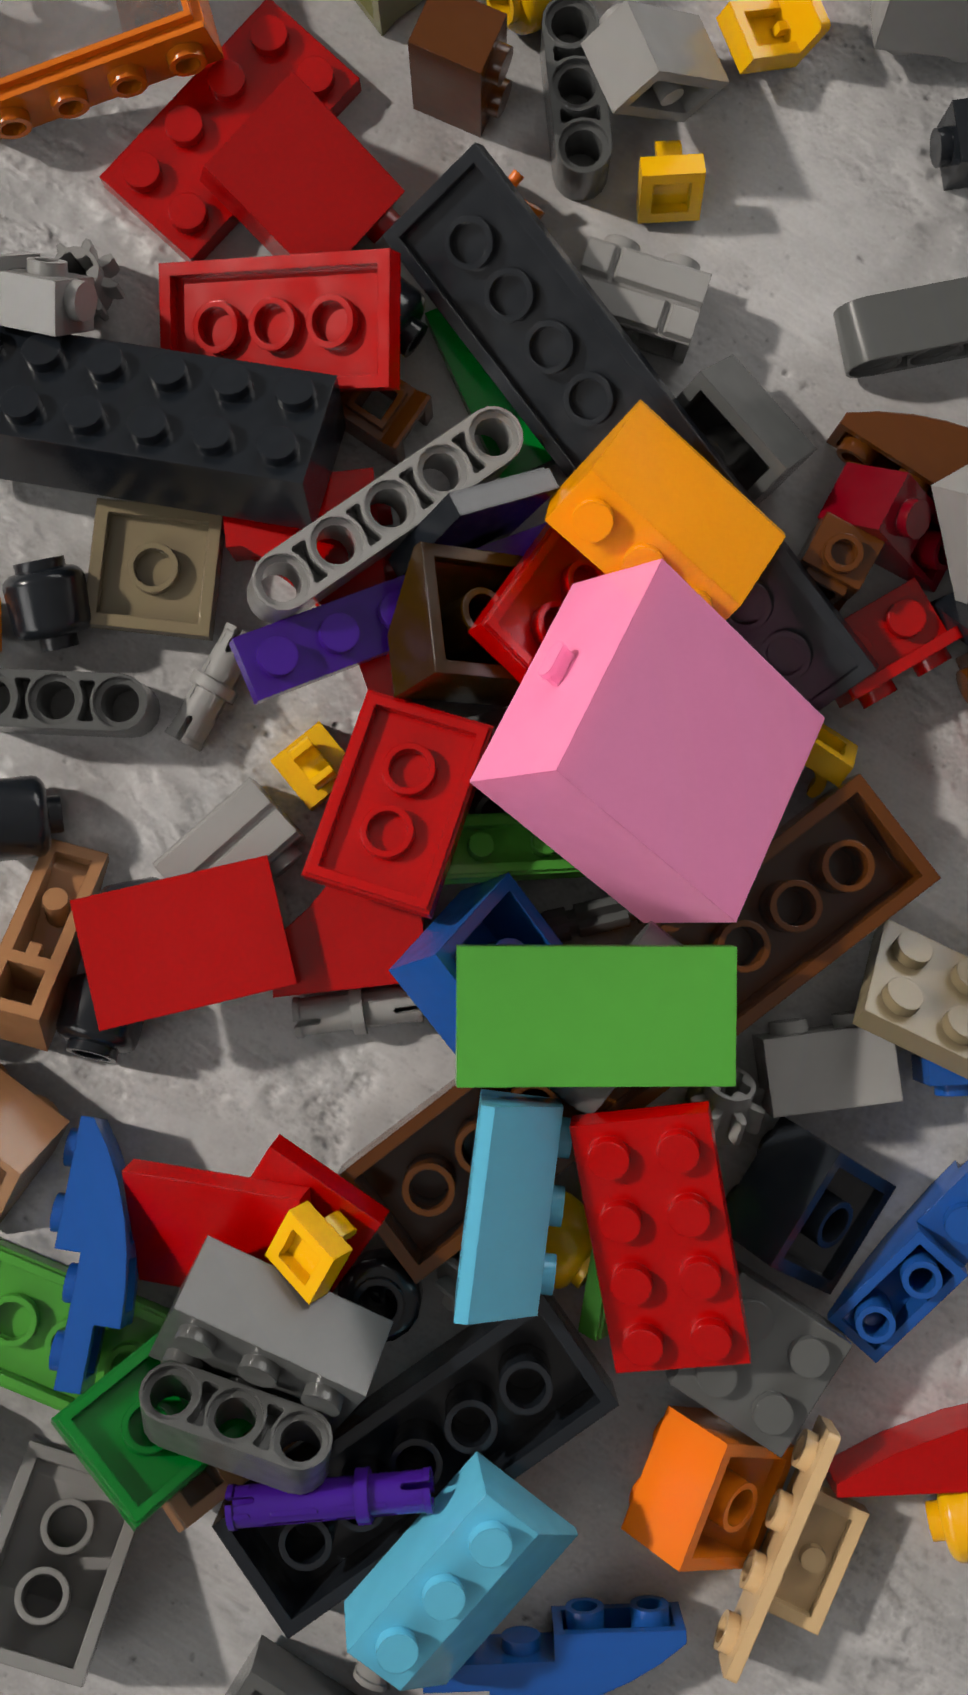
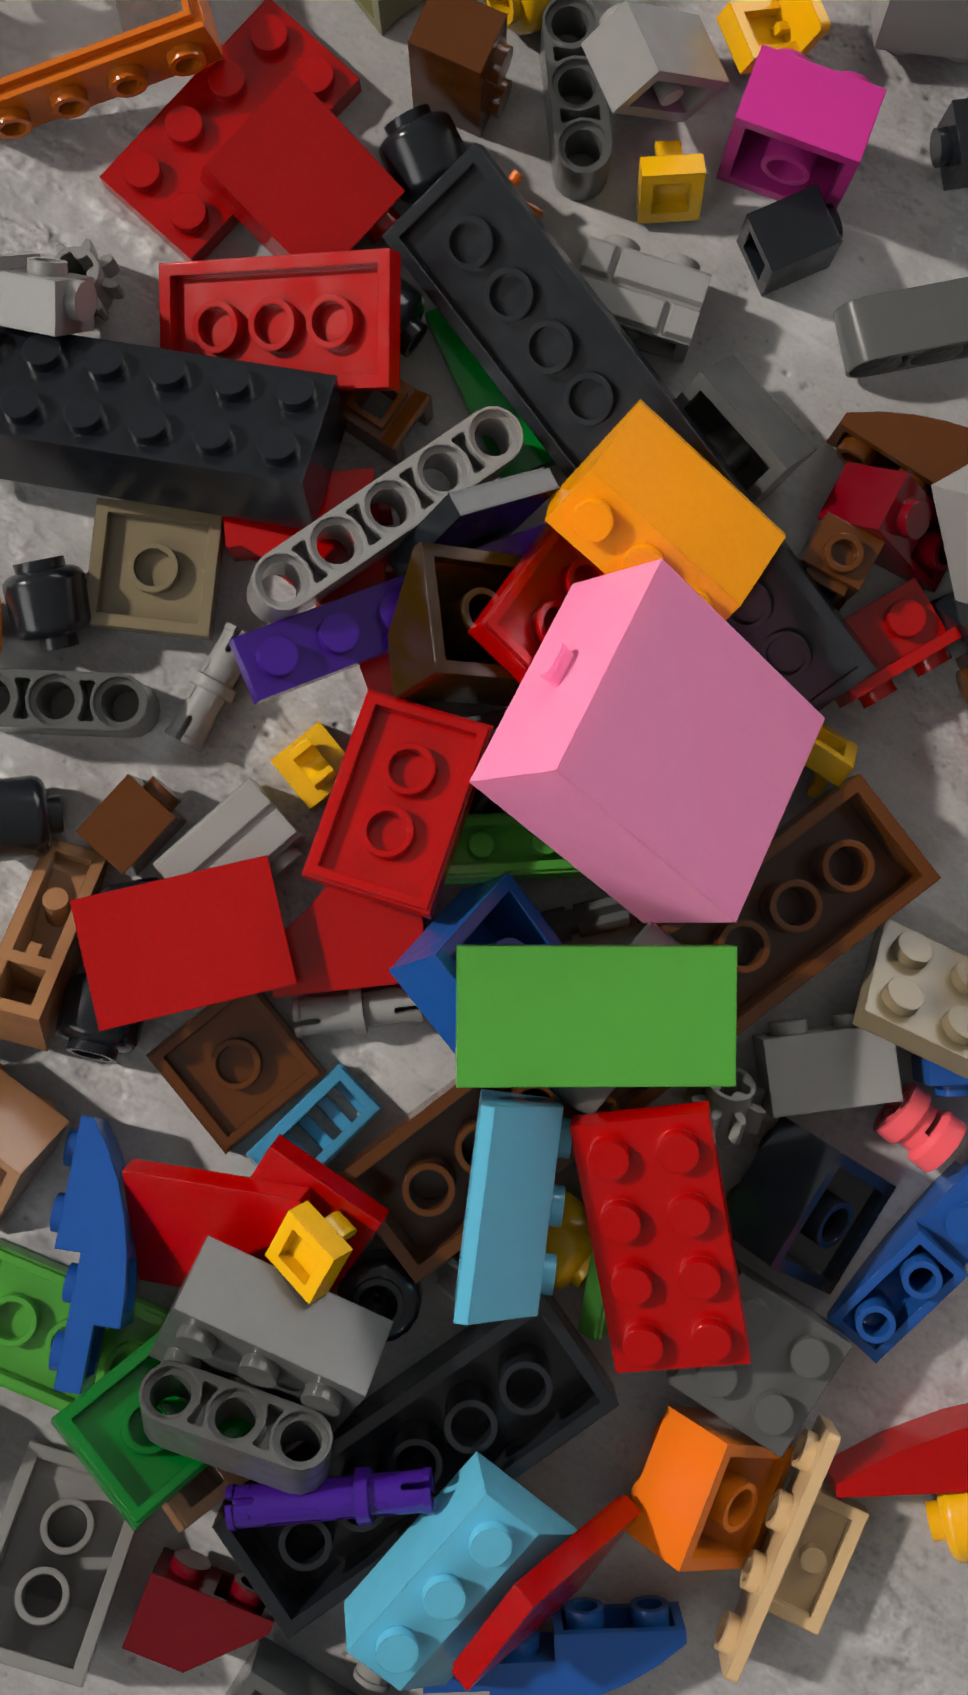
(133, 823): none -> reddish brown brick
(194, 1612): none -> dark red slope
(236, 1066): none -> reddish brown tile
(354, 1094): none -> dark azure slope
(420, 149): none -> black head
(544, 1591): none -> red tile
(790, 239): none -> black brick
(799, 127): none -> dark pink brick
(920, 1128): none -> coral wheel

